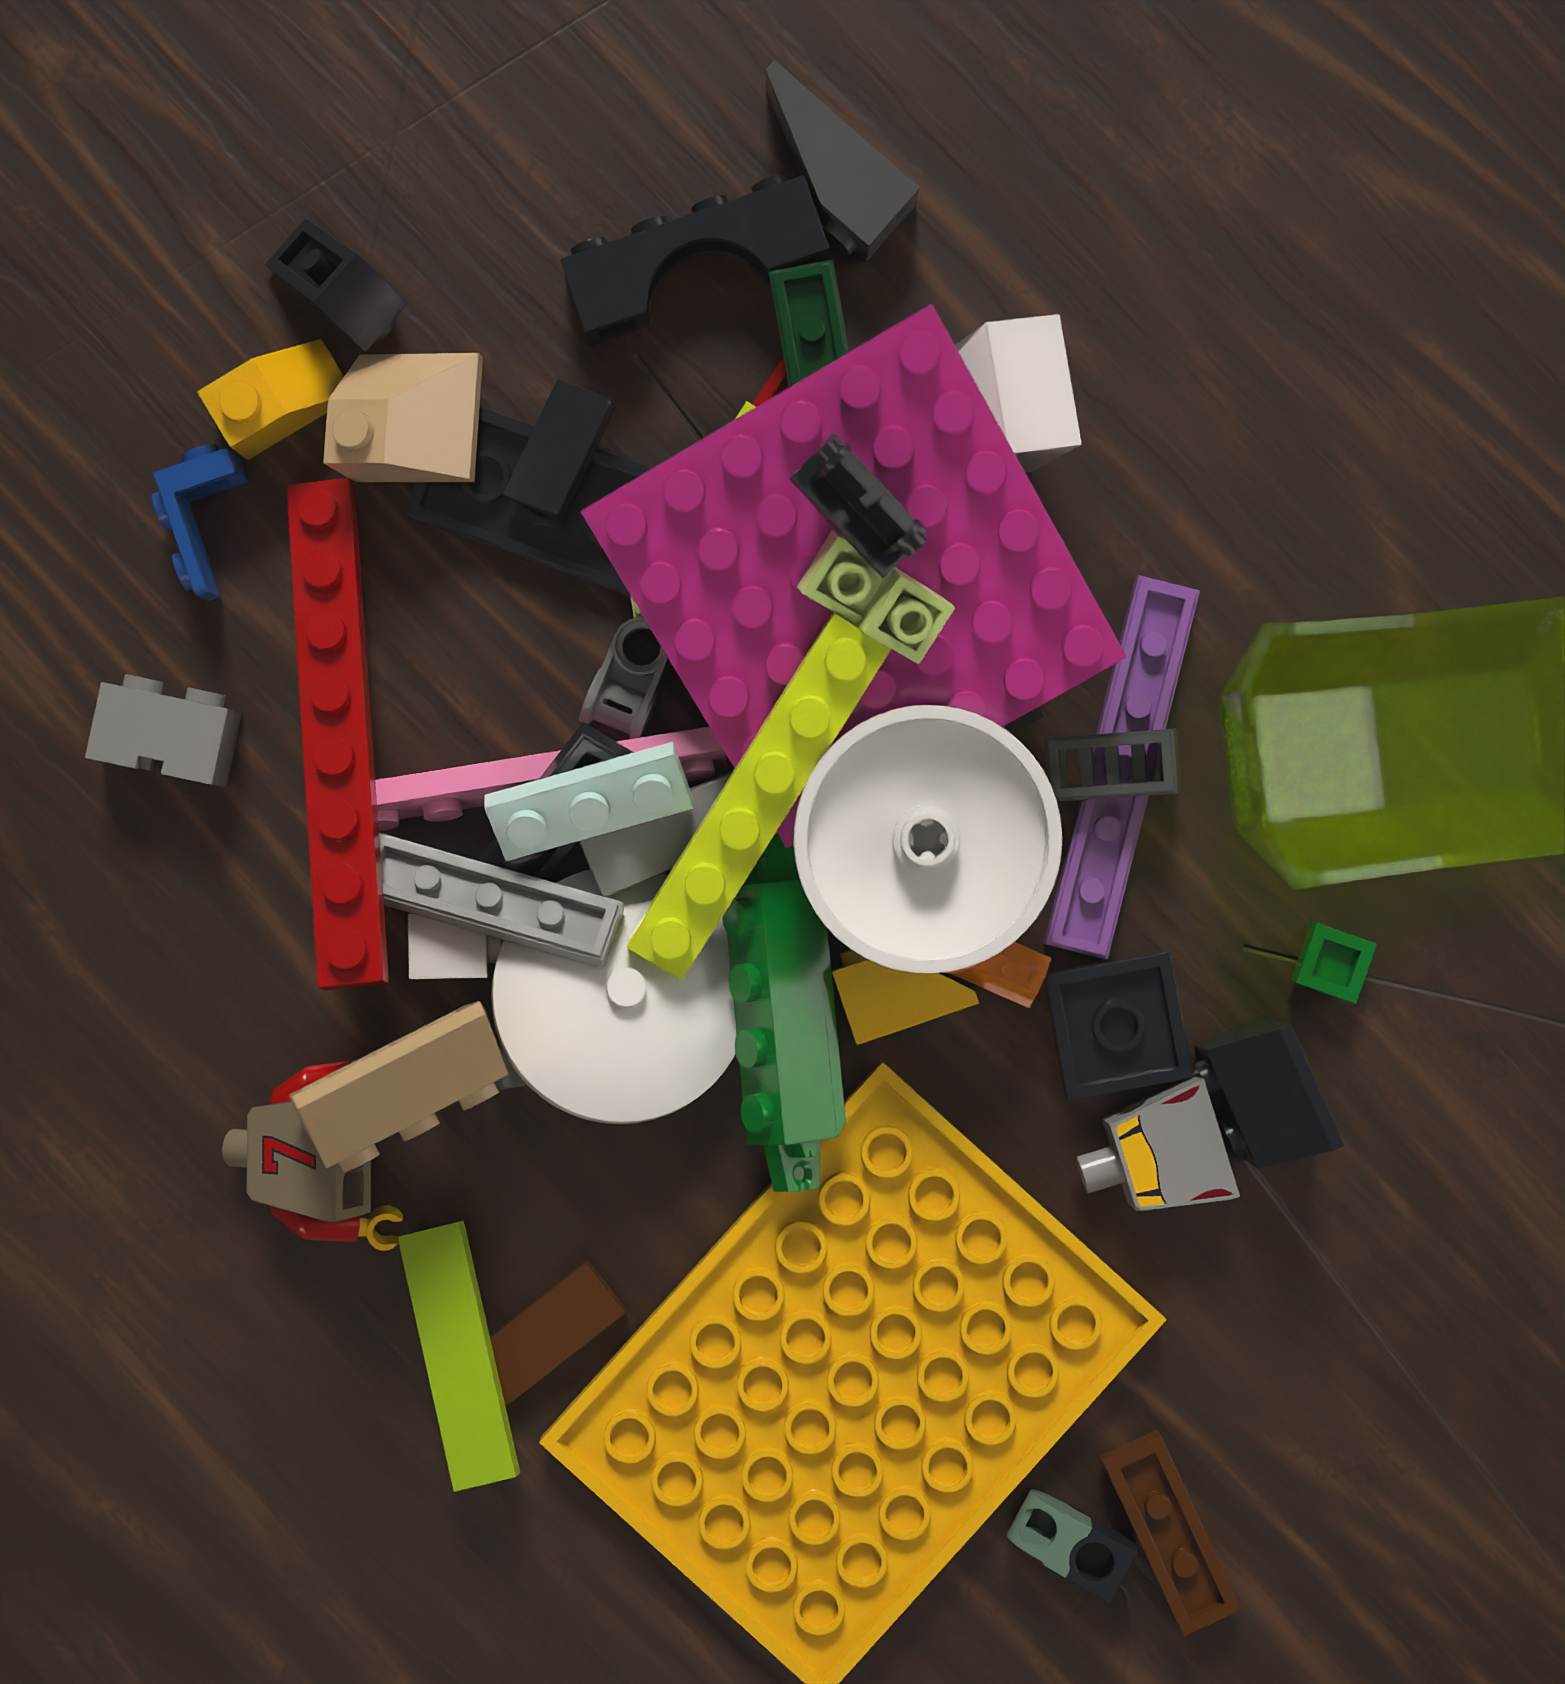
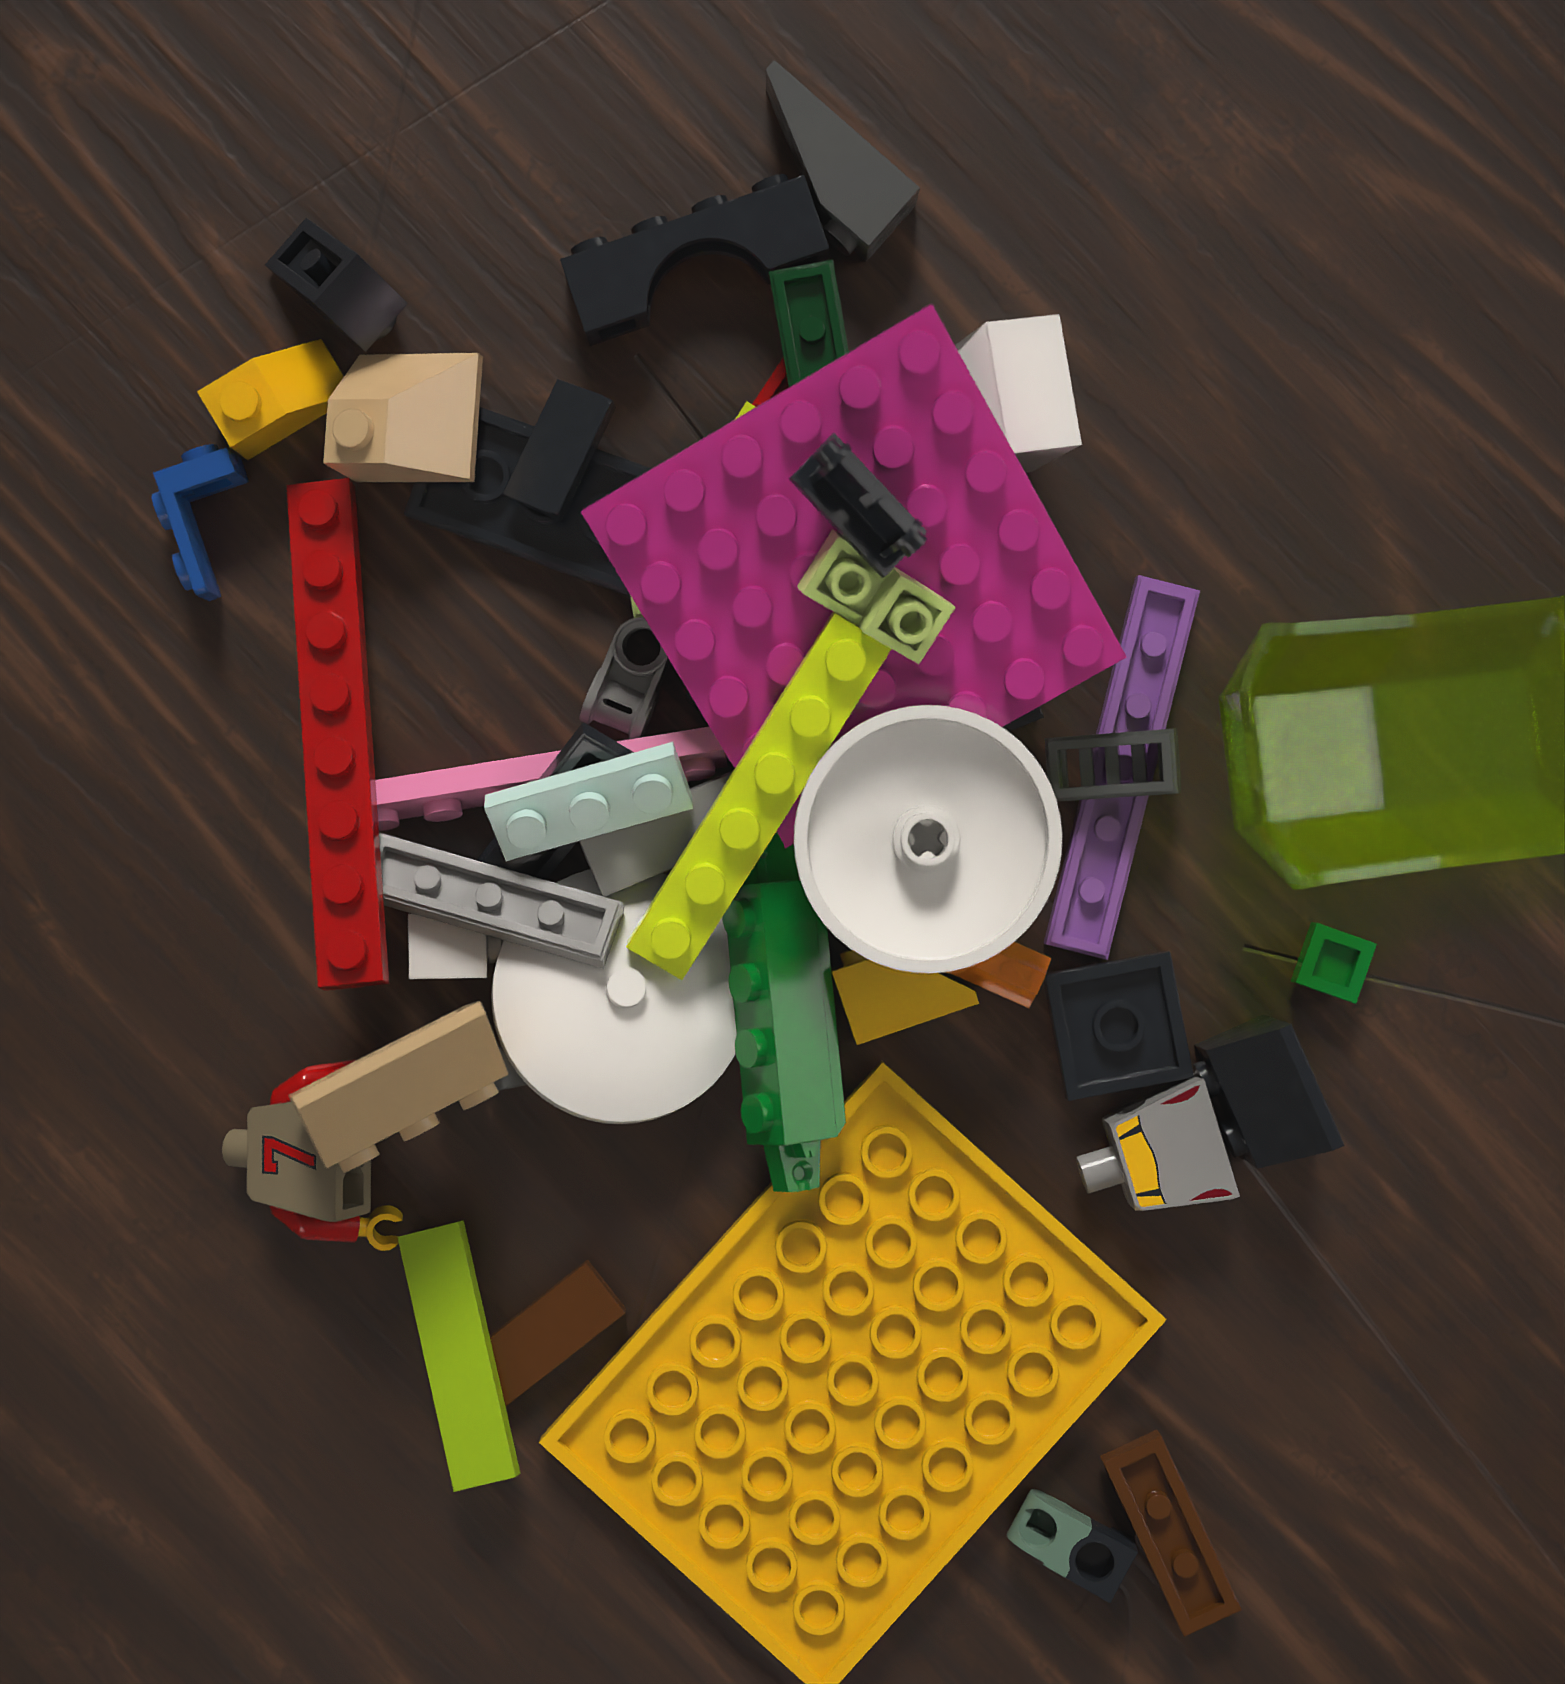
(140, 725): light grey brick -> none

